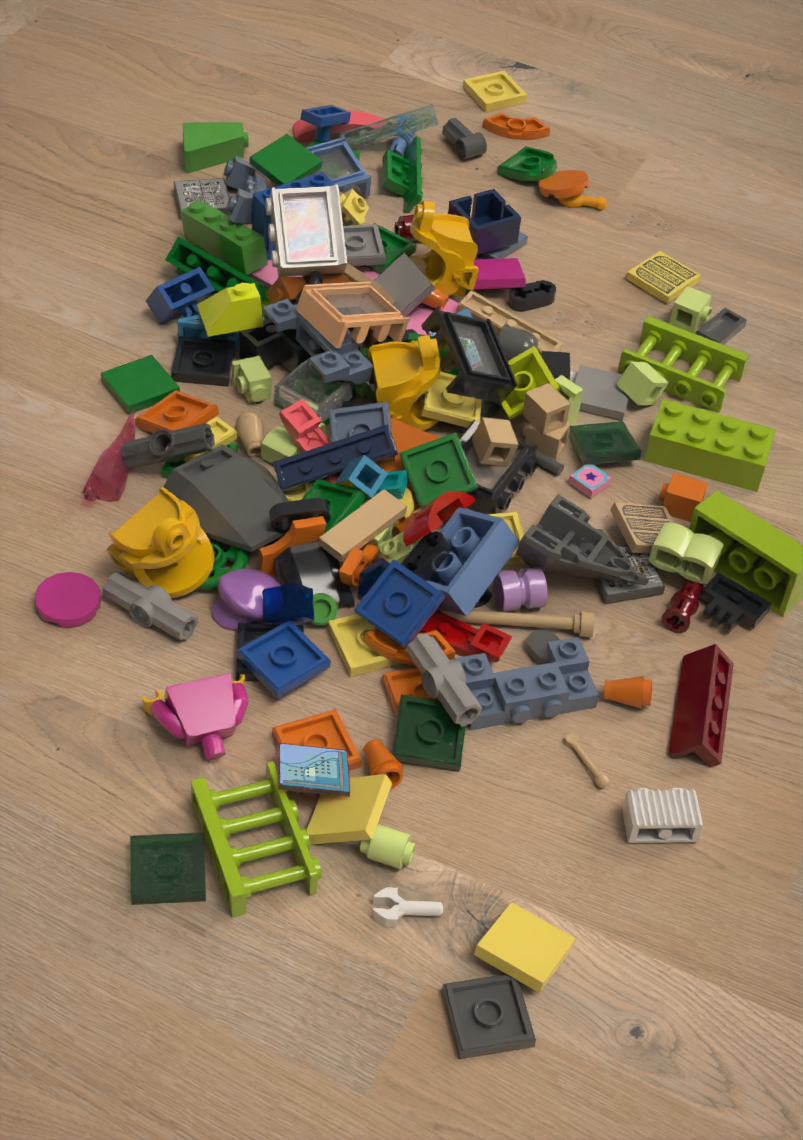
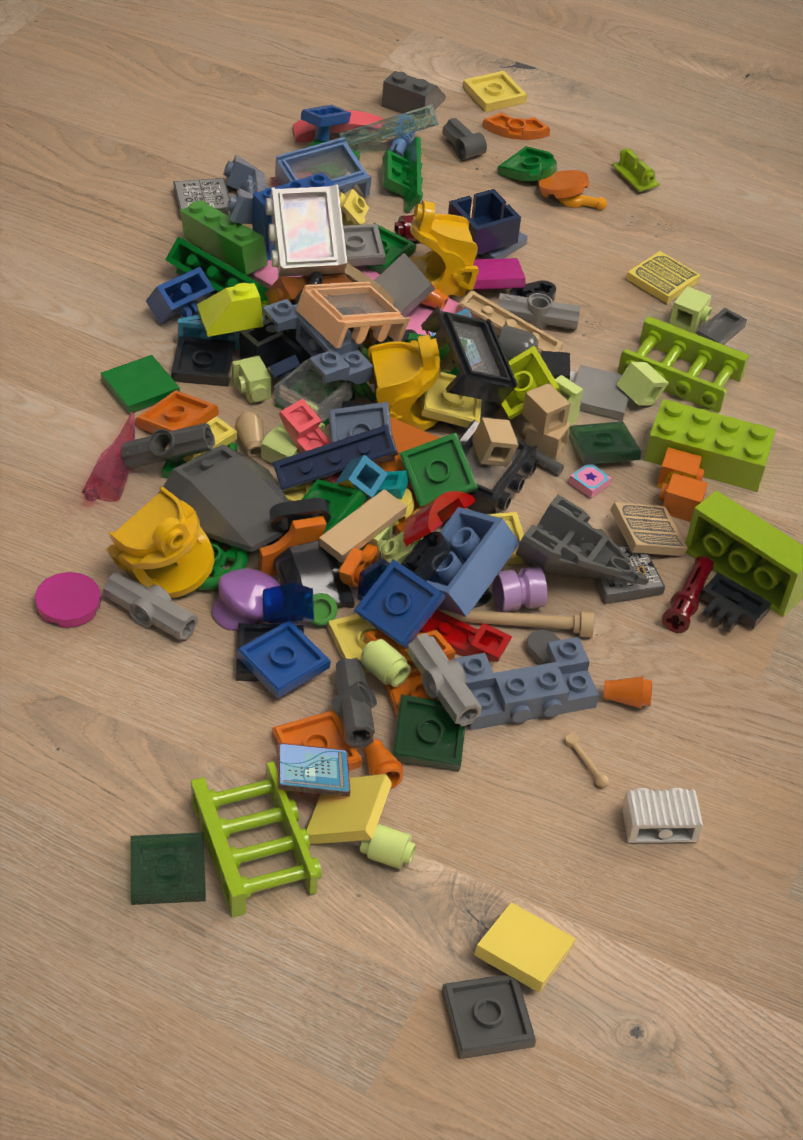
(201, 711): torso -> none
(212, 143): bright green slope -> none
(283, 367): none -> dark blue plate
(285, 161): green tile -> none
(354, 702): none -> dark grey piece
(385, 663): none -> yellowish green brick
(401, 907): white bar -> none
(408, 93): none -> dark grey slope
(541, 311): none -> light grey piece
(635, 171): none -> lime hinge
(679, 463): none -> orange brick
(685, 552): yellowish green brick -> none
(702, 705): dark red panel -> none

